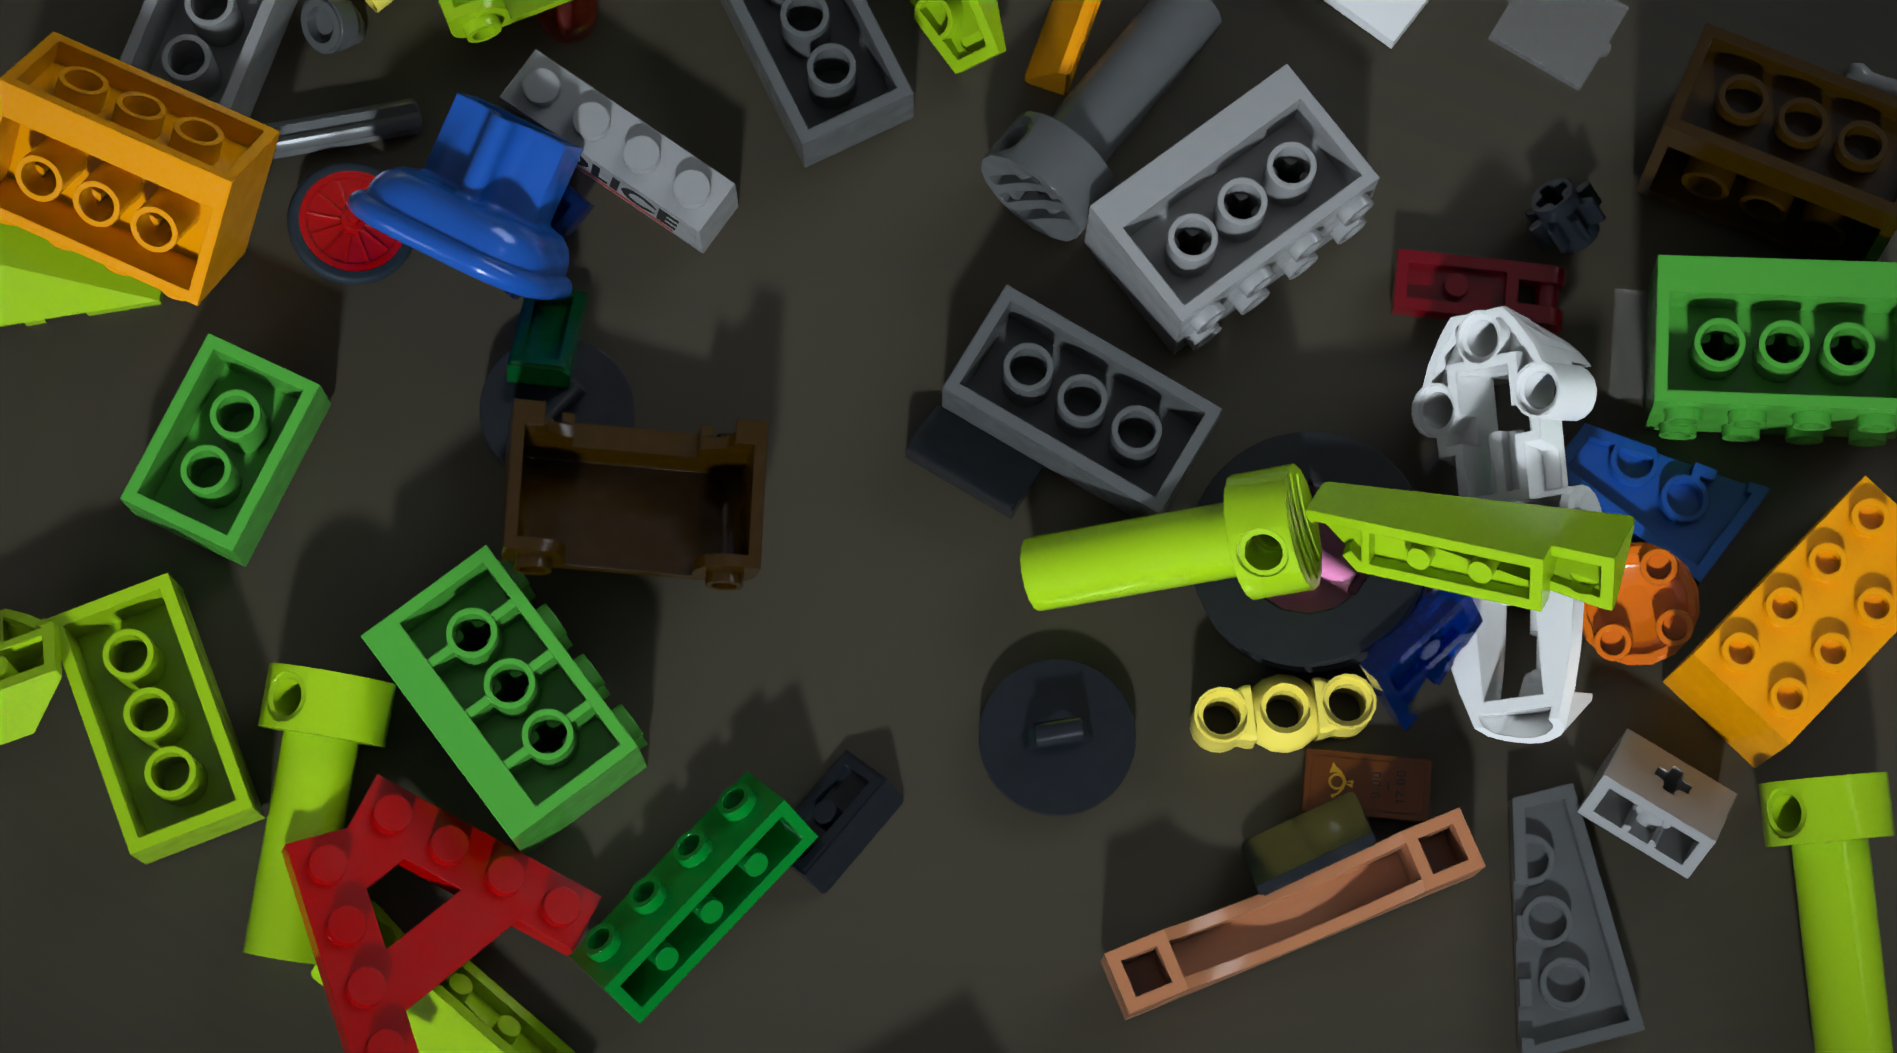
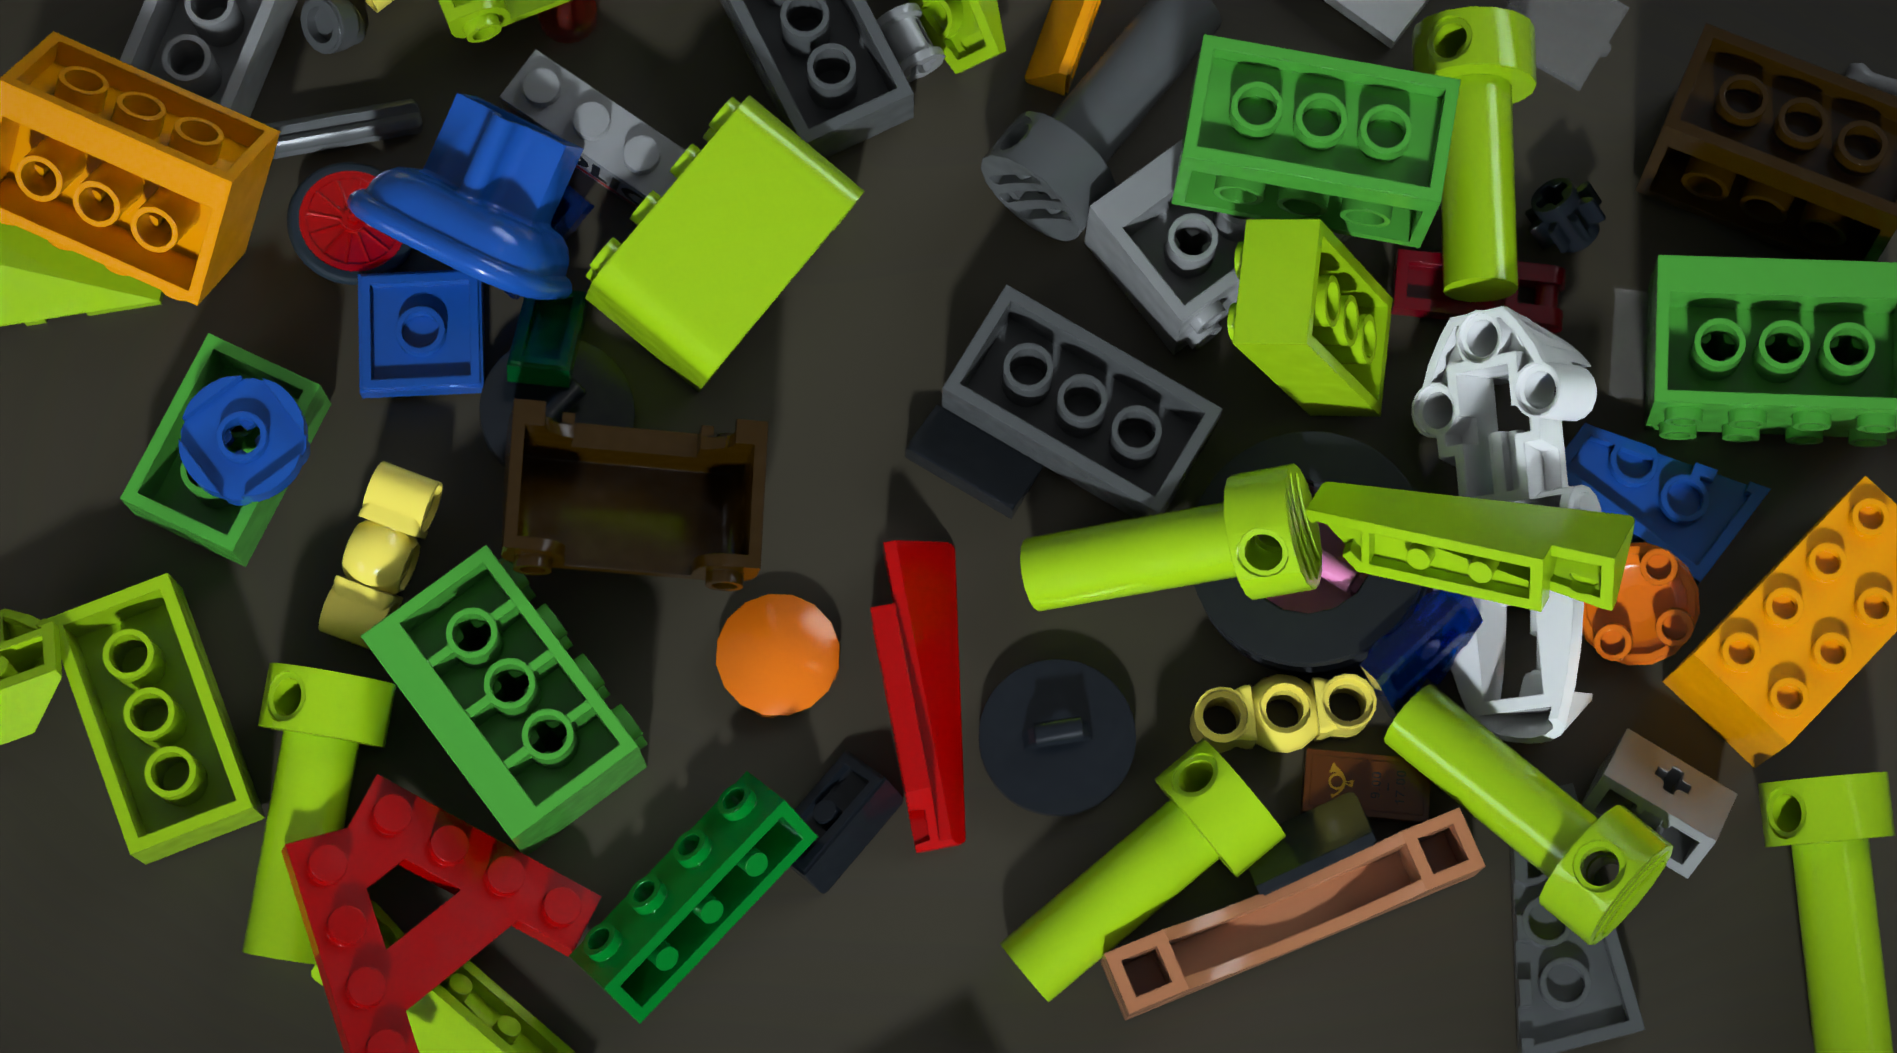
(241, 475): none -> blue plate
(380, 552): none -> light yellow piece
(420, 334): none -> blue plate
(720, 240): none -> lime windscreen
(777, 655): none -> orange dish
(910, 41): none -> light grey bush
(922, 686): none -> red wedge
(1205, 820): none -> lime piece
(1311, 317): none -> lime brick
(1316, 140): none -> bright green brick
(1497, 67): none -> lime piece
(1533, 815): none -> lime piece

